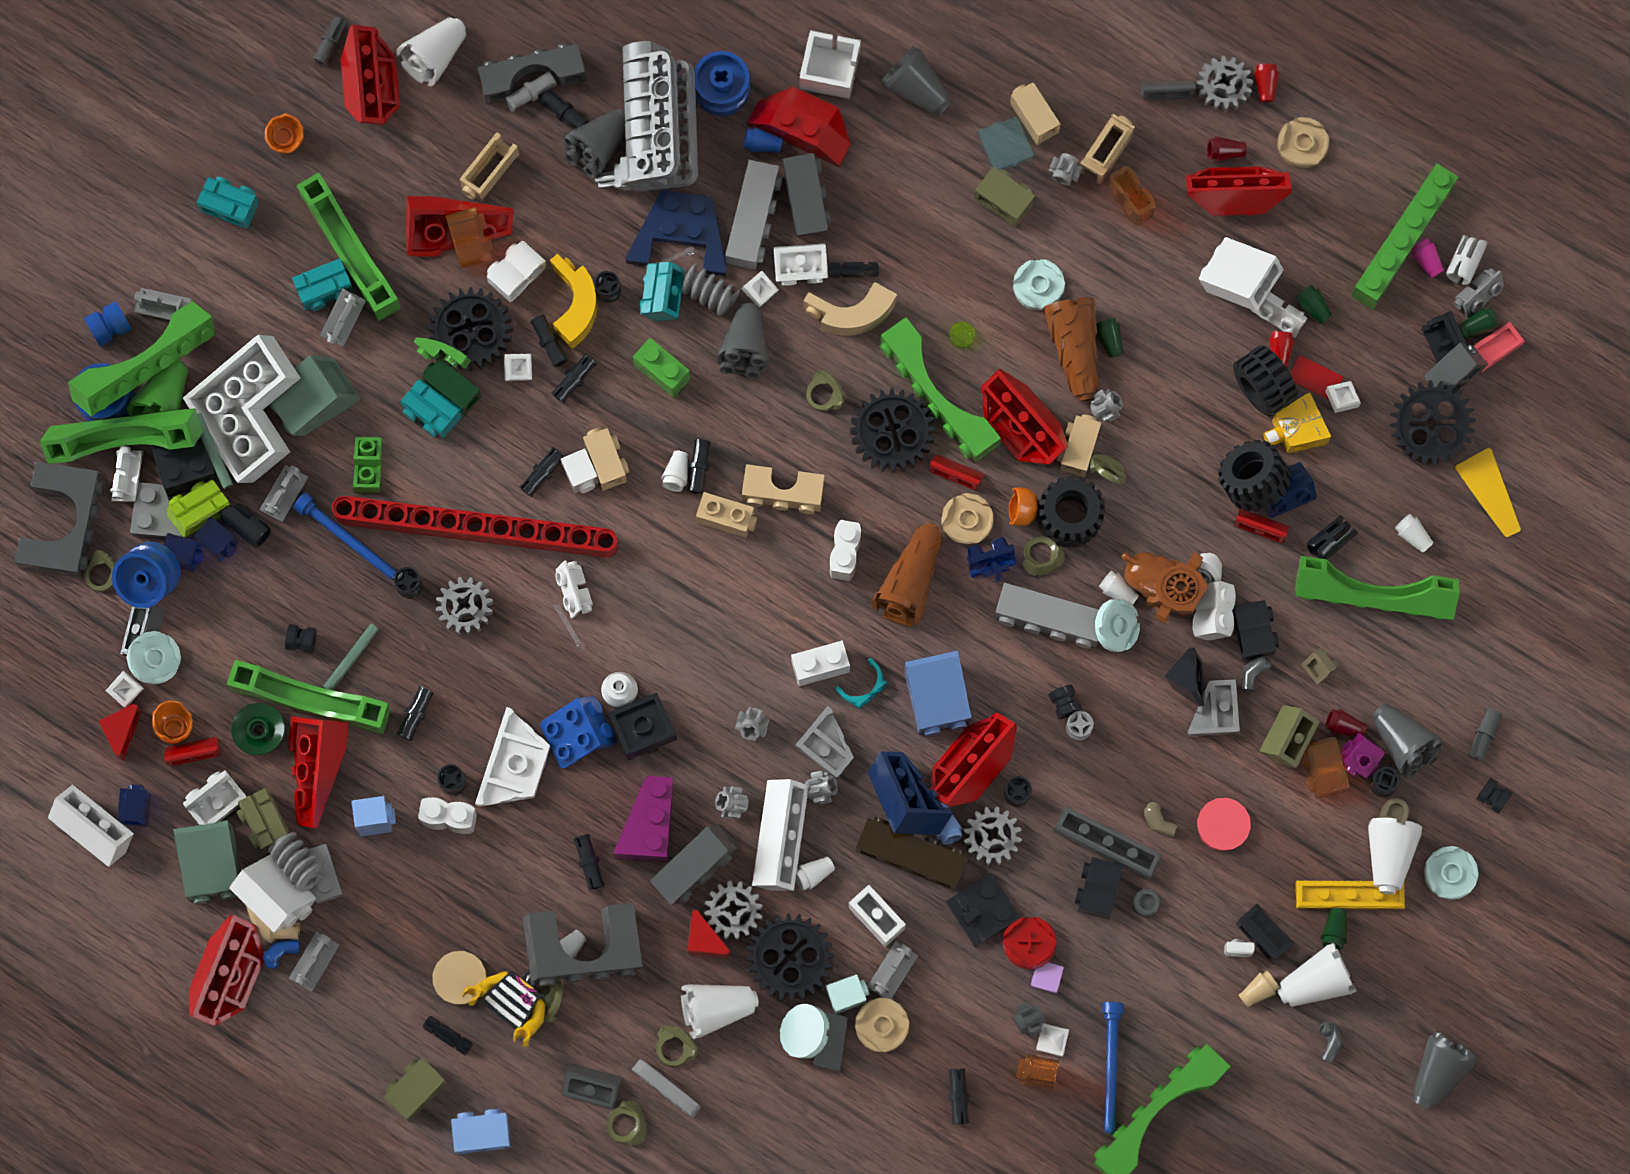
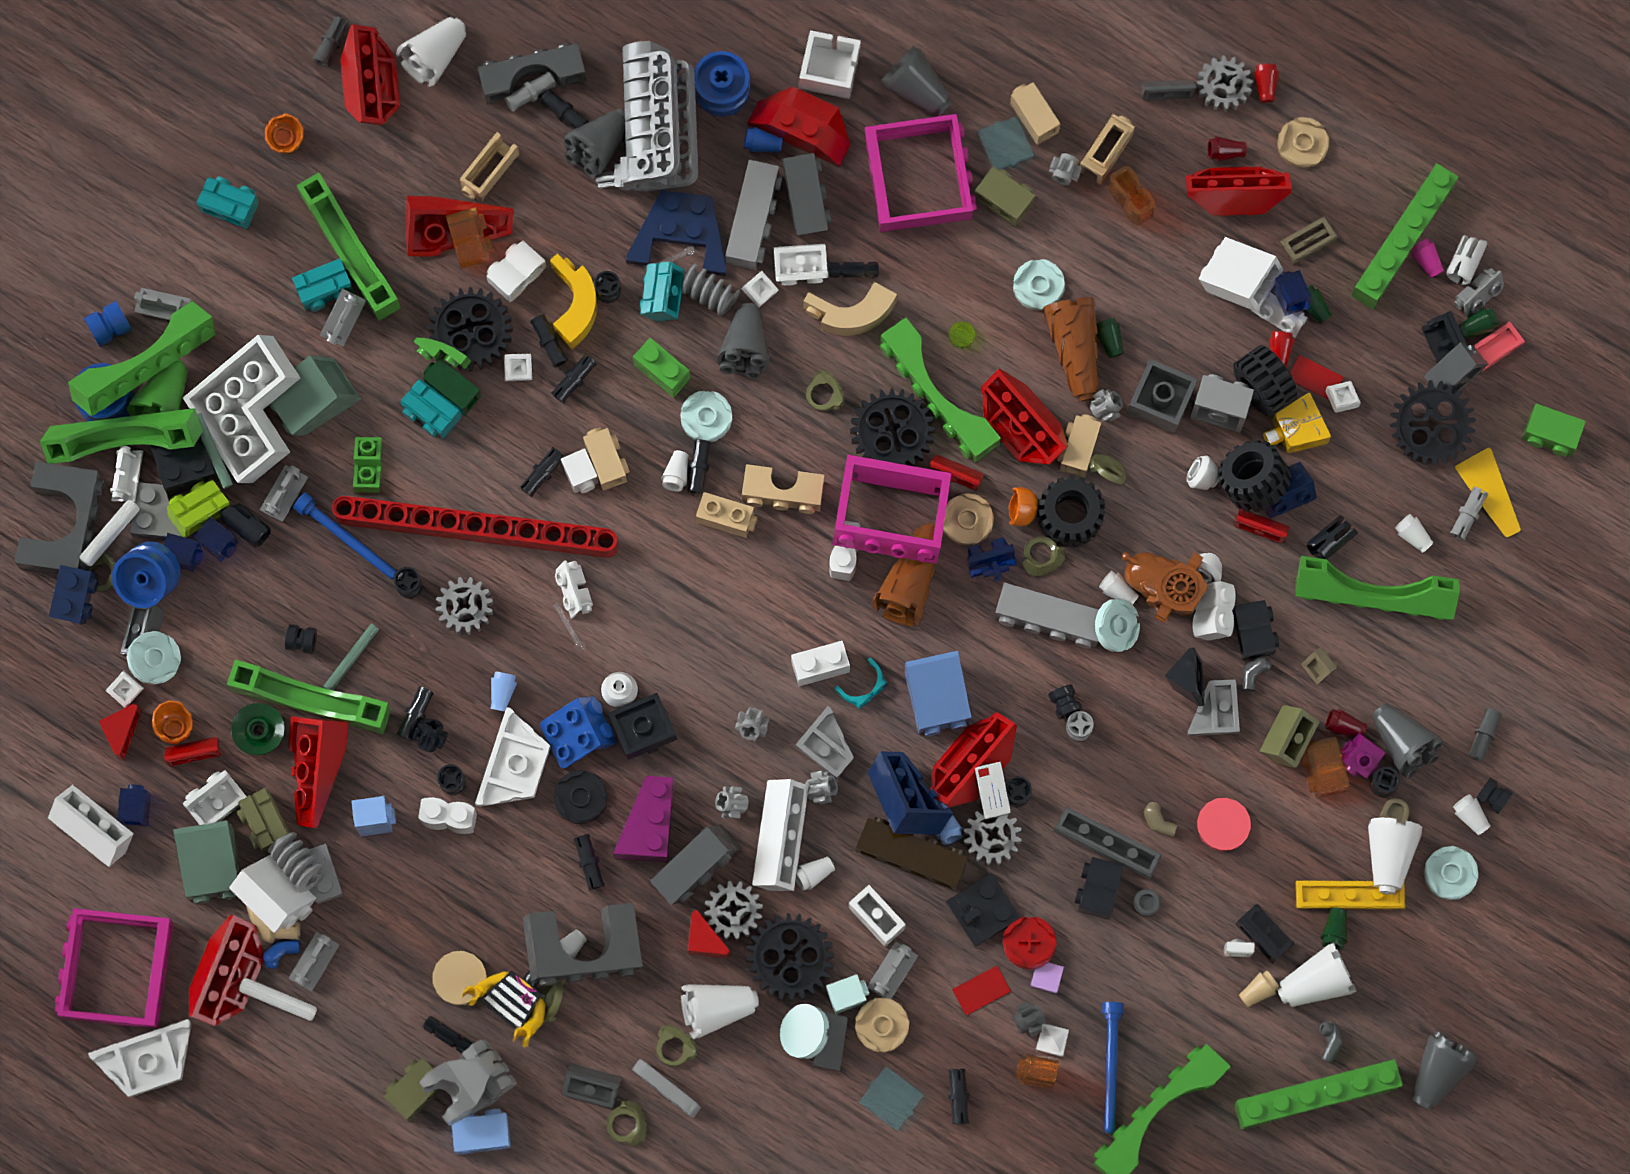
(71, 952): none -> dark pink window
(73, 594): none -> dark blue bracket
(109, 532): none -> white axle
(147, 1059): none -> white wing
(277, 999): none -> white axle
(430, 735): none -> black gear
(471, 1081): none -> light grey piece
(501, 690): none -> light blue cone
(580, 805): none -> black tile
(706, 416): none -> light aqua tile
(891, 1098): none -> clear light blue piece
(898, 477): none -> dark pink window
(915, 128): none -> dark pink window
(981, 990): none -> red sticker
(992, 790): none -> white sticker
(1162, 396): none -> dark grey brick
(1203, 473): none -> white cone
(1222, 403): none -> light grey brick
(1290, 251): none -> dark tan tile
(1292, 292): none -> clear blue brick
(1317, 1094): none -> bright green arch
(1468, 513): none -> light grey pin
(1471, 814): none -> white cone
(1553, 430): none -> bright green brick

